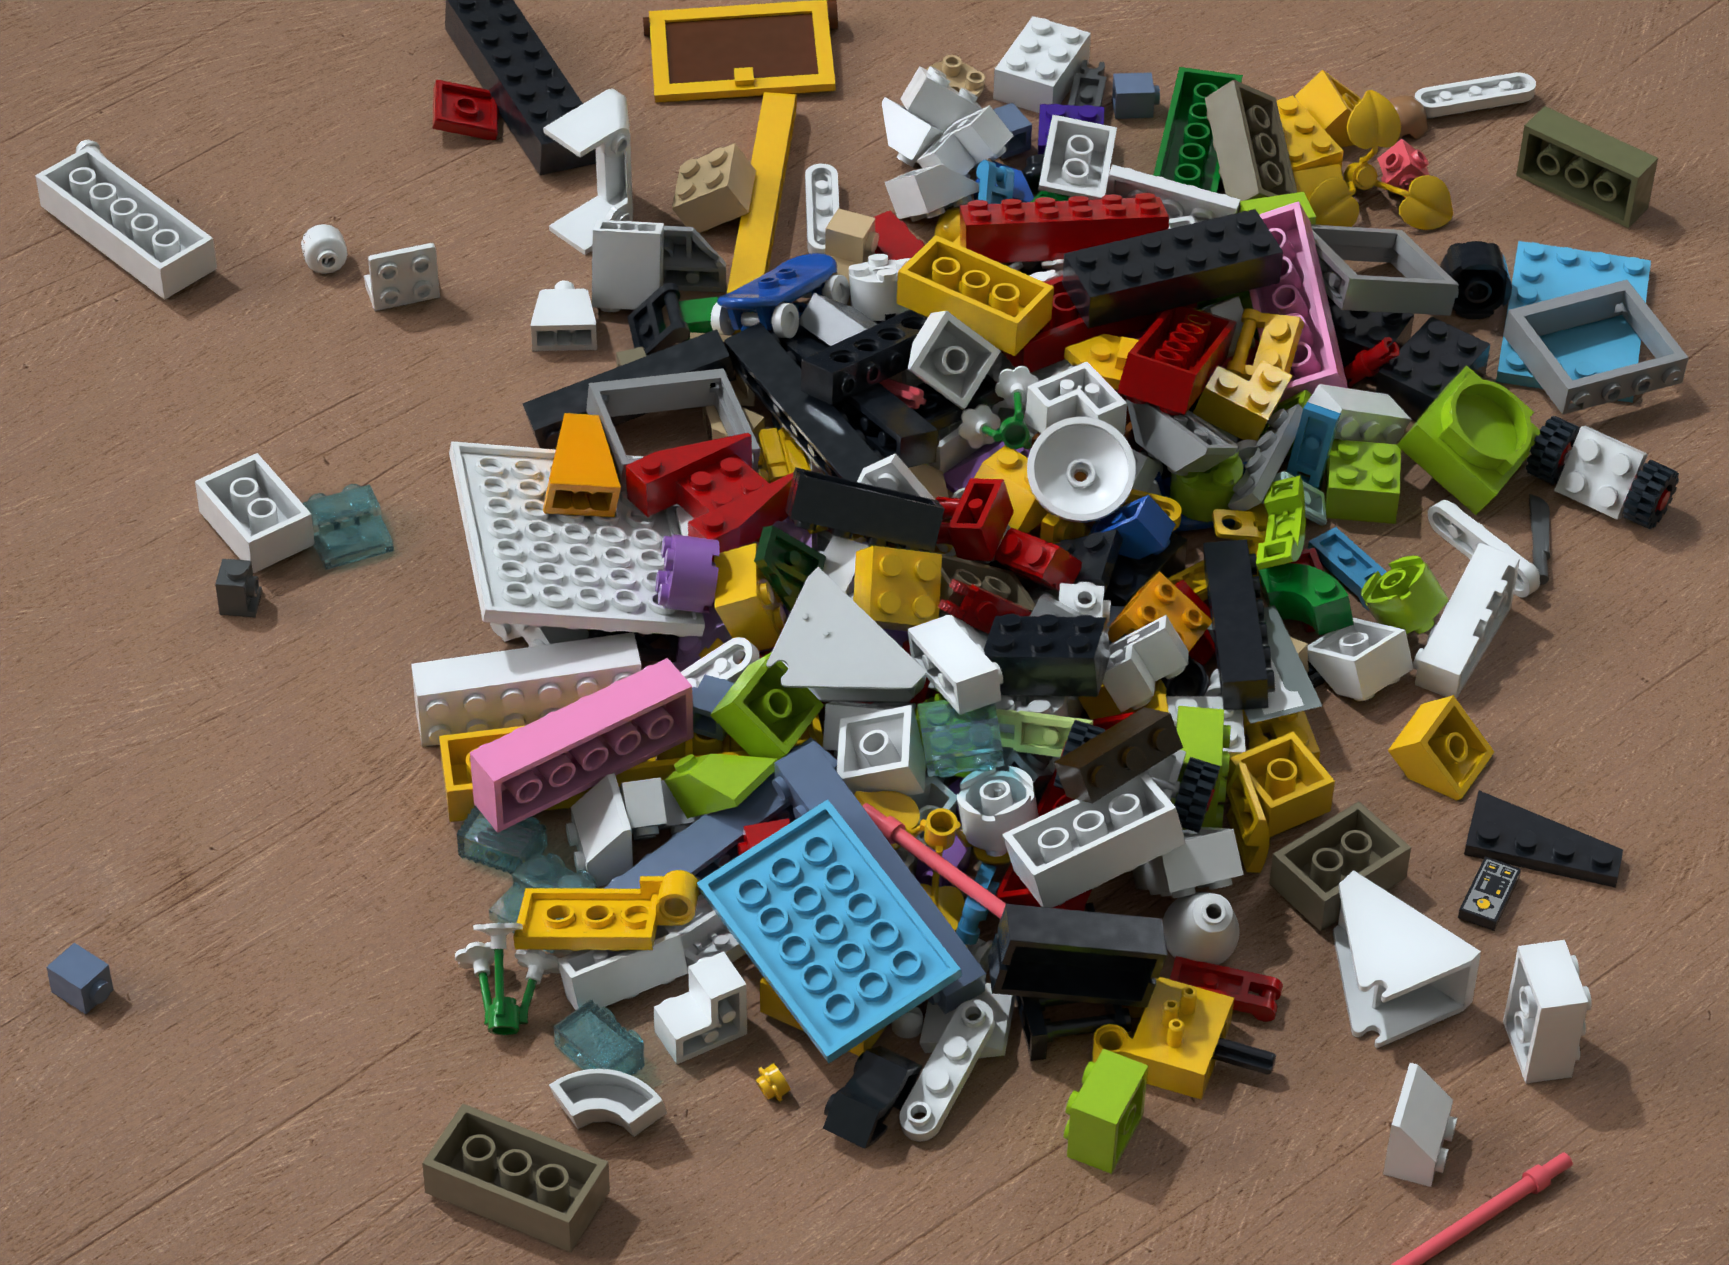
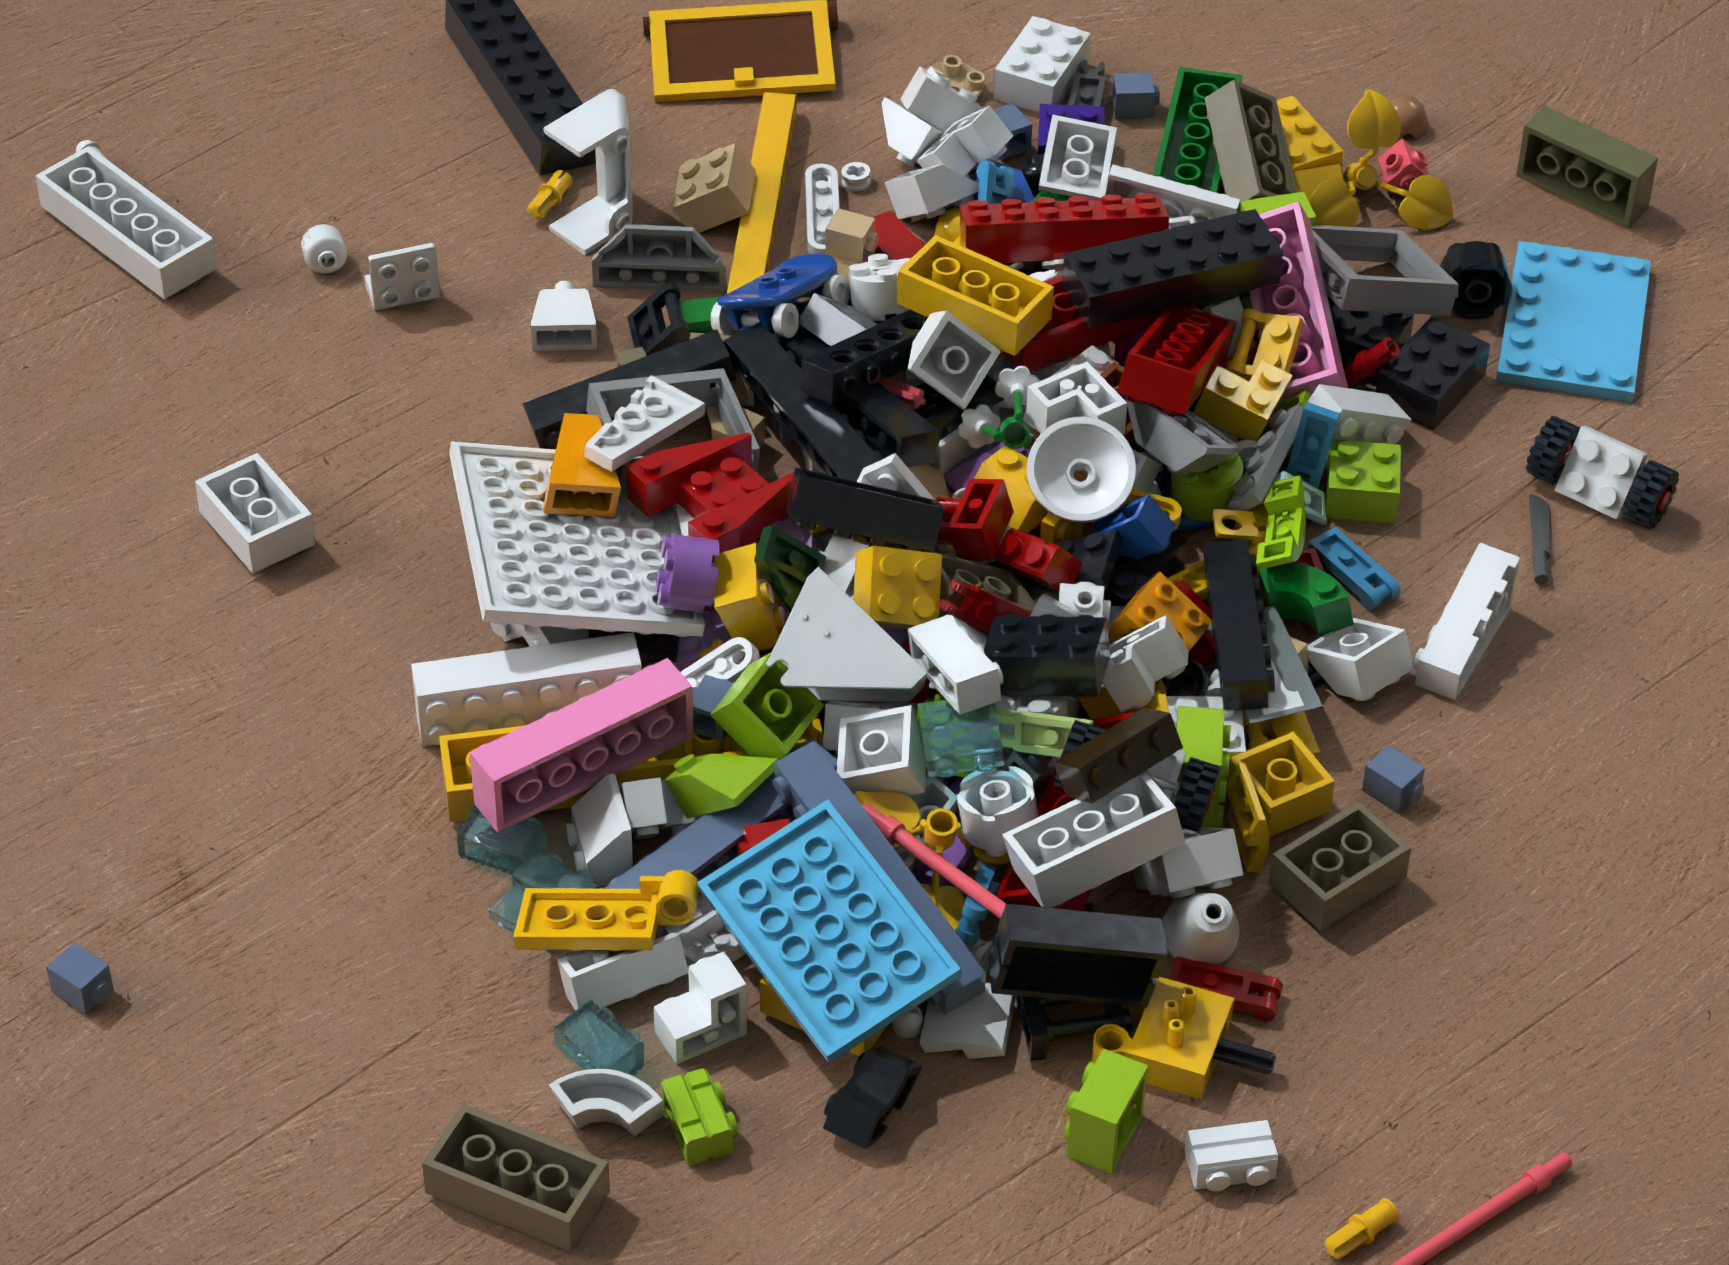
(237, 589): dark grey brick -> none
(348, 526): clear light blue plate -> none
(464, 110): red plate -> none
(504, 1015): plant -> none
(549, 195): none -> yellow axle
(626, 263): white brick -> none
(646, 421): none -> white wing
(698, 1116): none -> lime brick
(772, 1082): yellow plate -> none
(779, 454): yellow brick -> none
(856, 176): none -> white bush
(947, 1070): white plate -> none
(1104, 353): yellow plate -> none
(1231, 1155): none -> white brick
(1329, 105): yellow slope -> none
(1361, 1229): none -> yellow axle
(1393, 779): none -> sand blue brick
(1398, 964): white ladder -> none
(1405, 595): lime brick -> none
(1419, 1129): white slope -> none
(1442, 748): yellow slope -> none
(1466, 535): white plate -> none
(1472, 438): lime container -> none
(1476, 94): white plate -> none
(1489, 893): tile -> none
(1538, 843): black wing -> none
(1546, 1011): white brick -> none
(1584, 307): light grey window -> none

